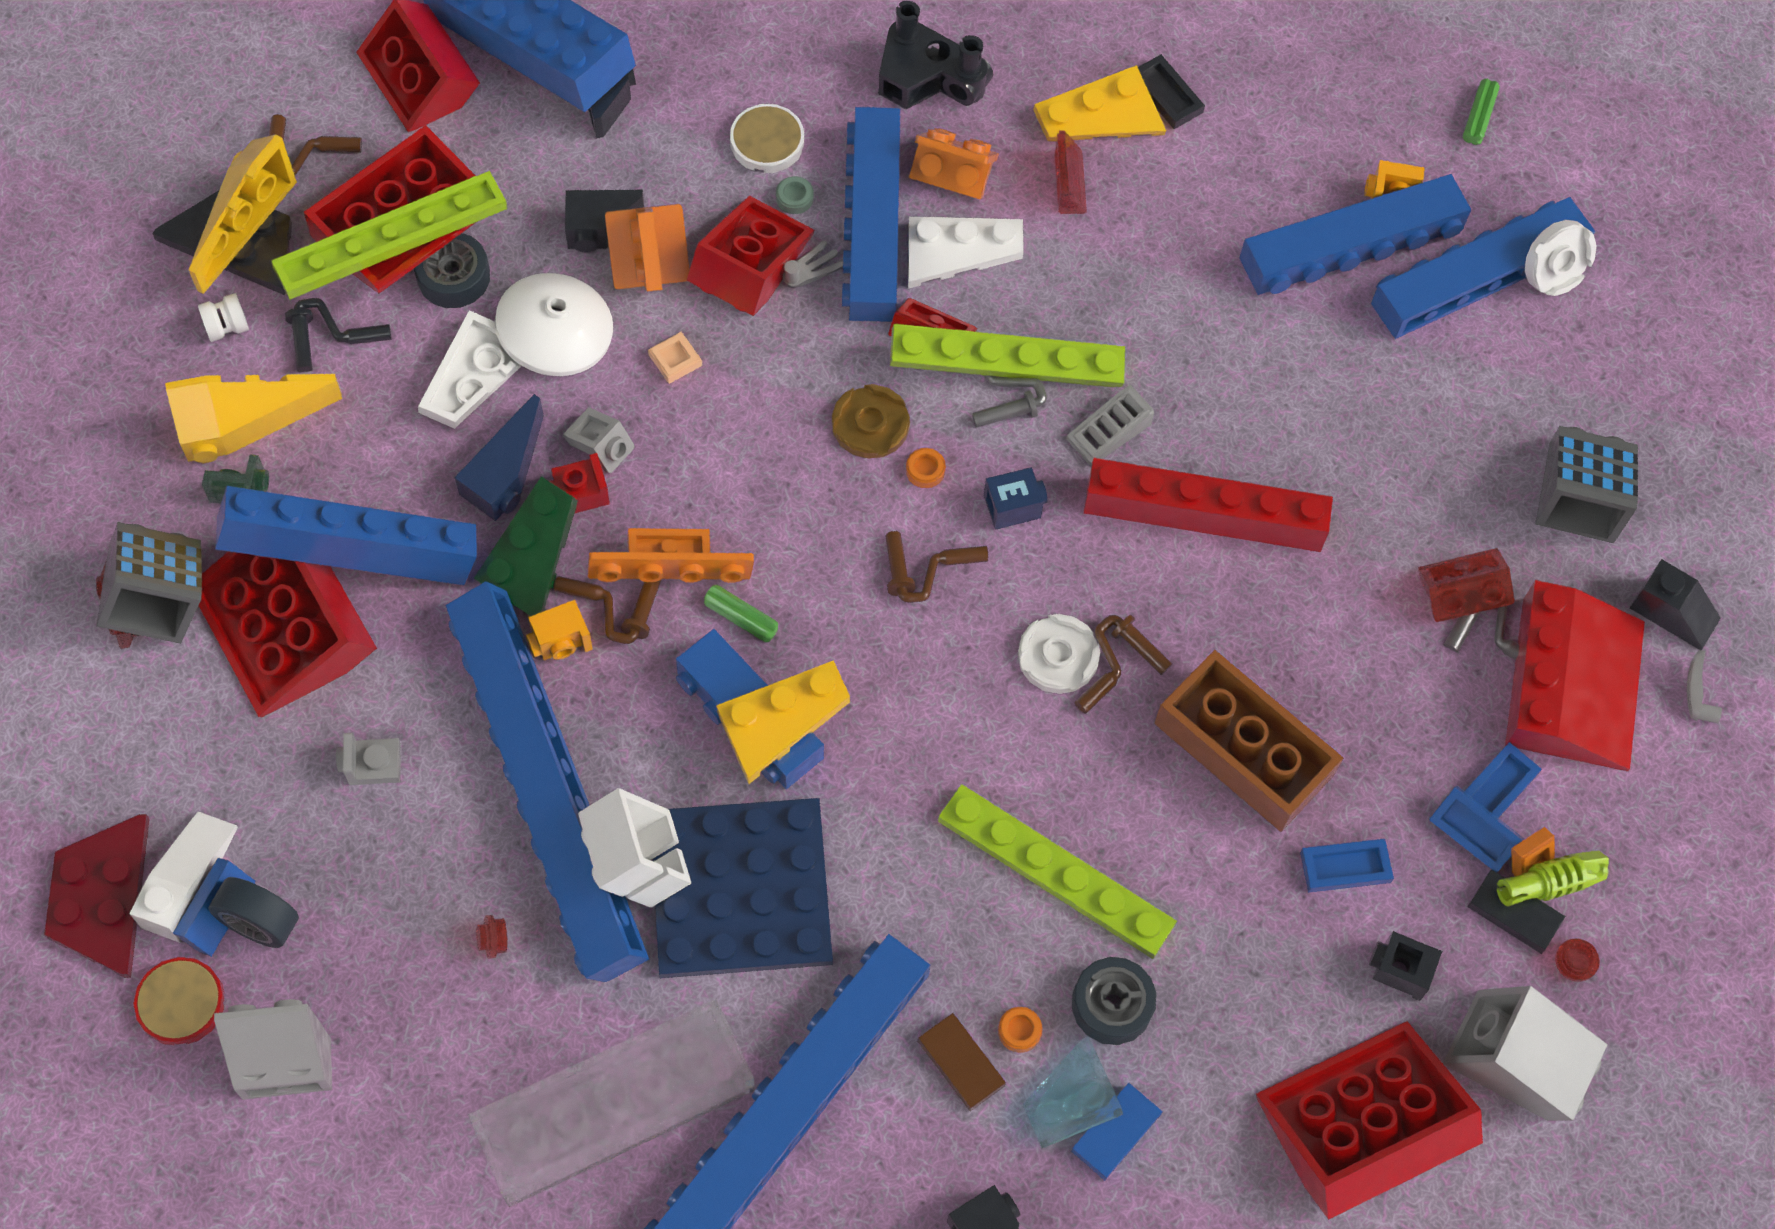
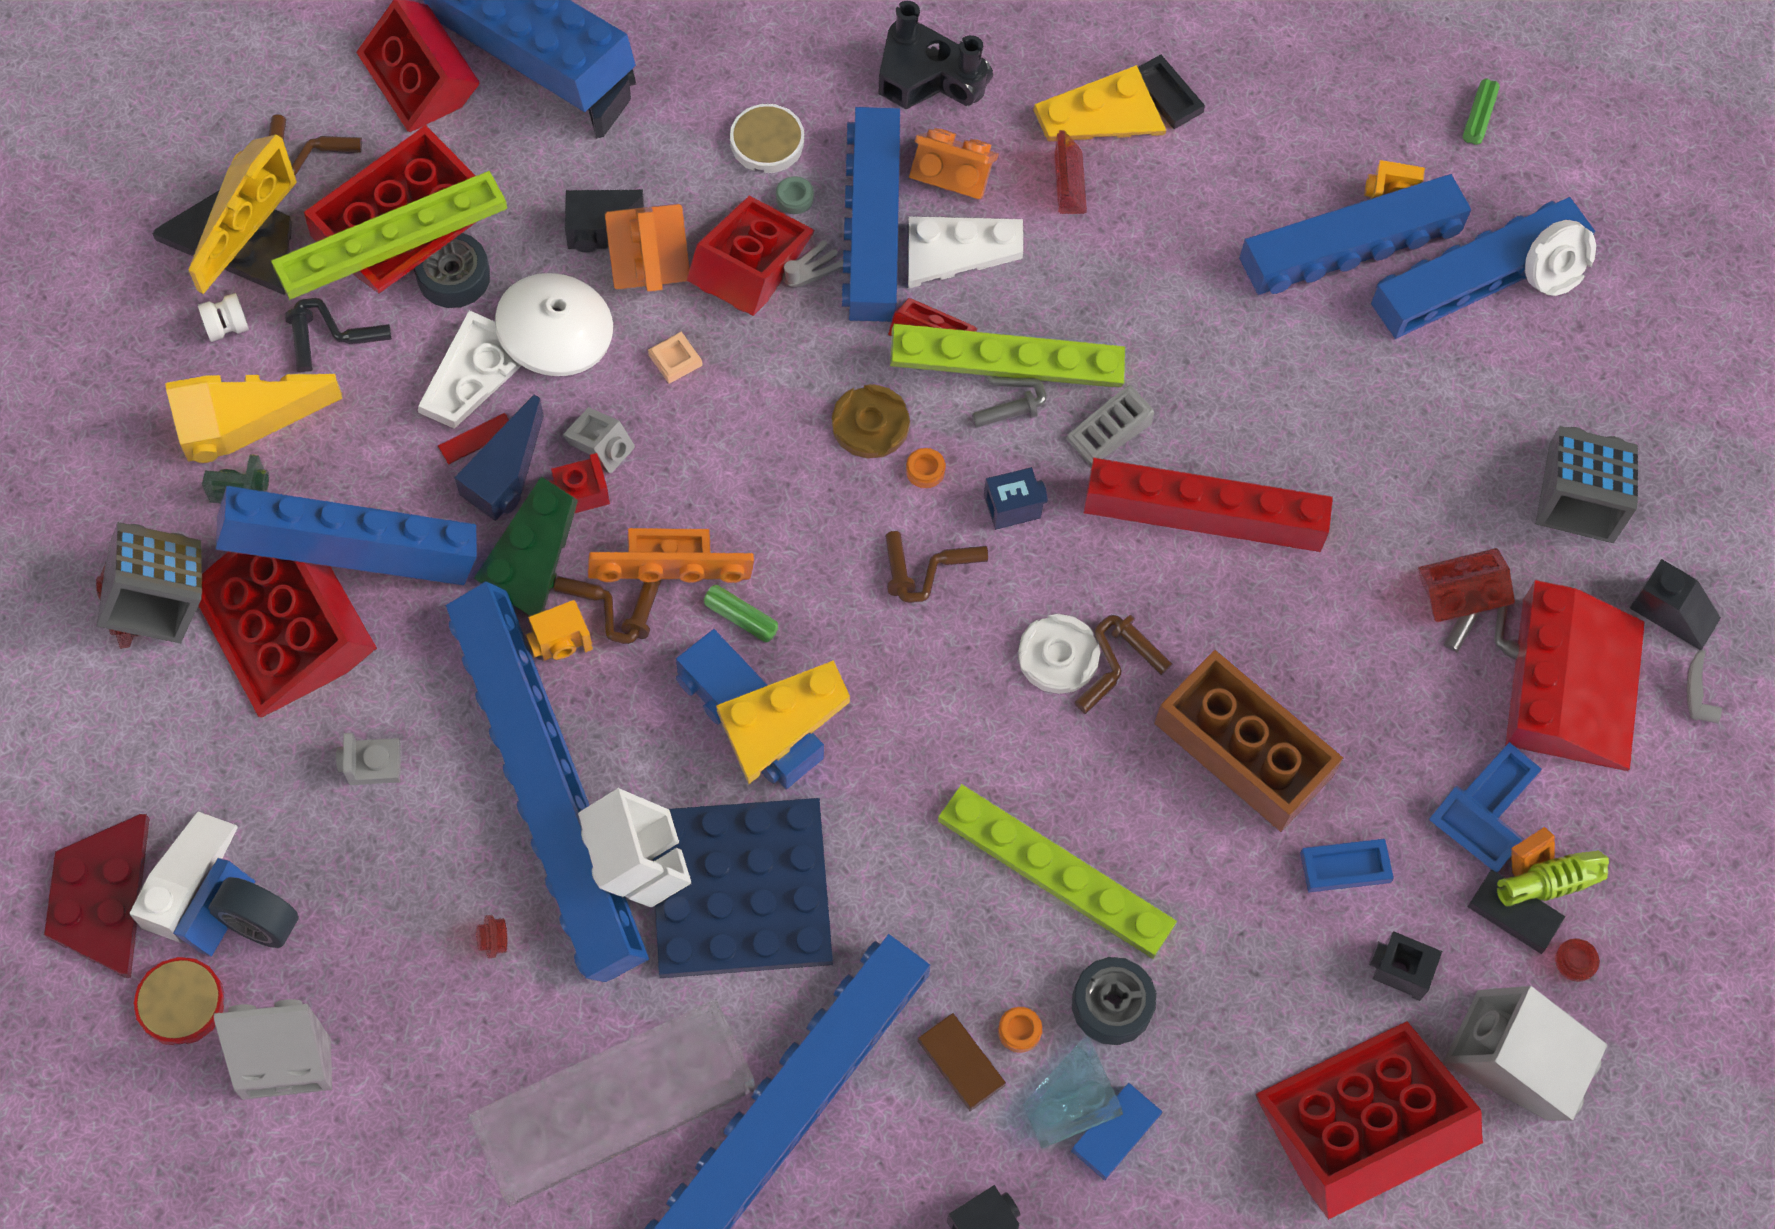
(472, 439): none -> red window

